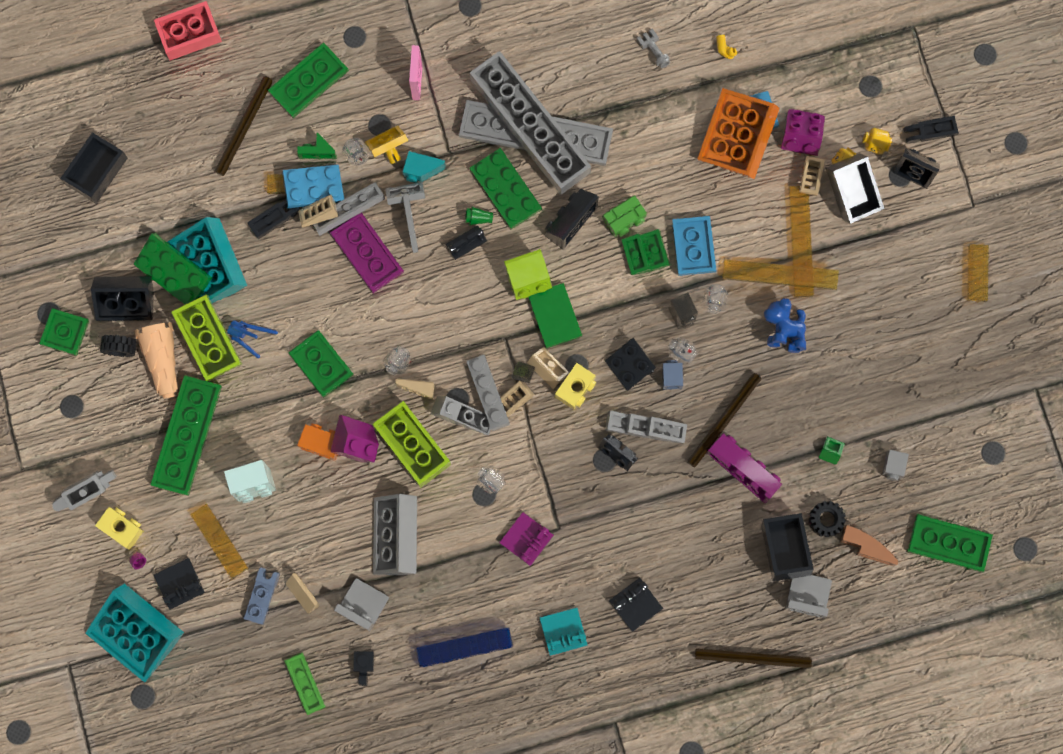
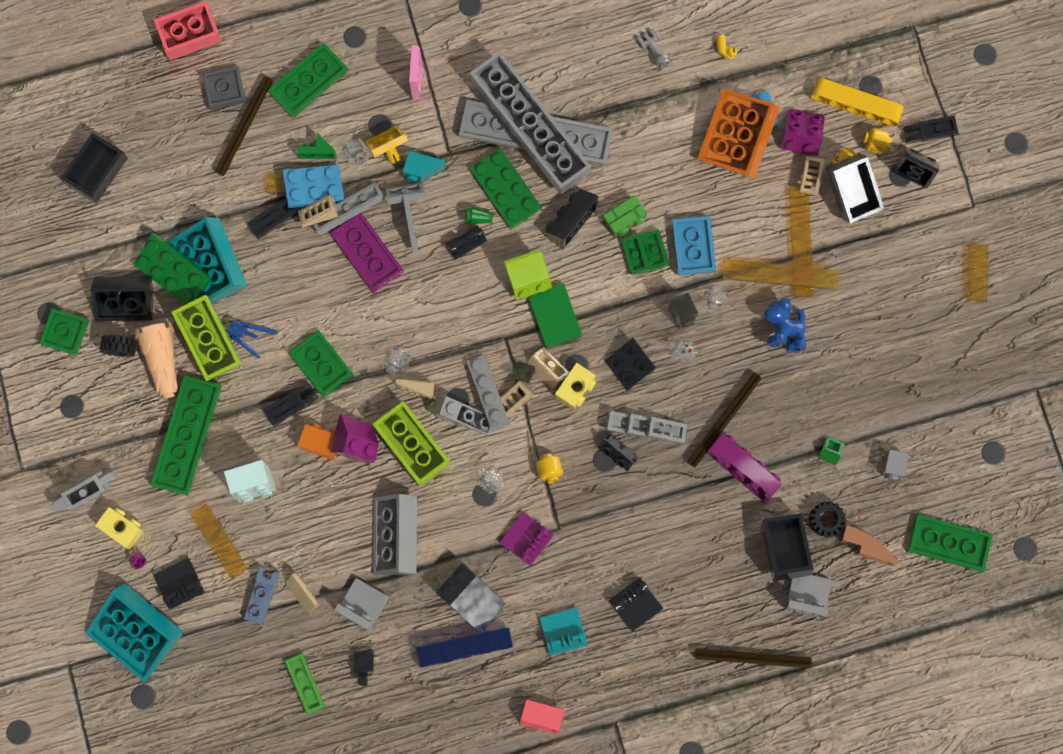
(224, 87): none -> dark grey plate
(289, 405): none -> black hinge
(471, 598): none -> slope
(542, 717): none -> coral hinge
(549, 468): none -> yellow head
(672, 375): sand blue brick -> none
(857, 102): none -> yellow beam

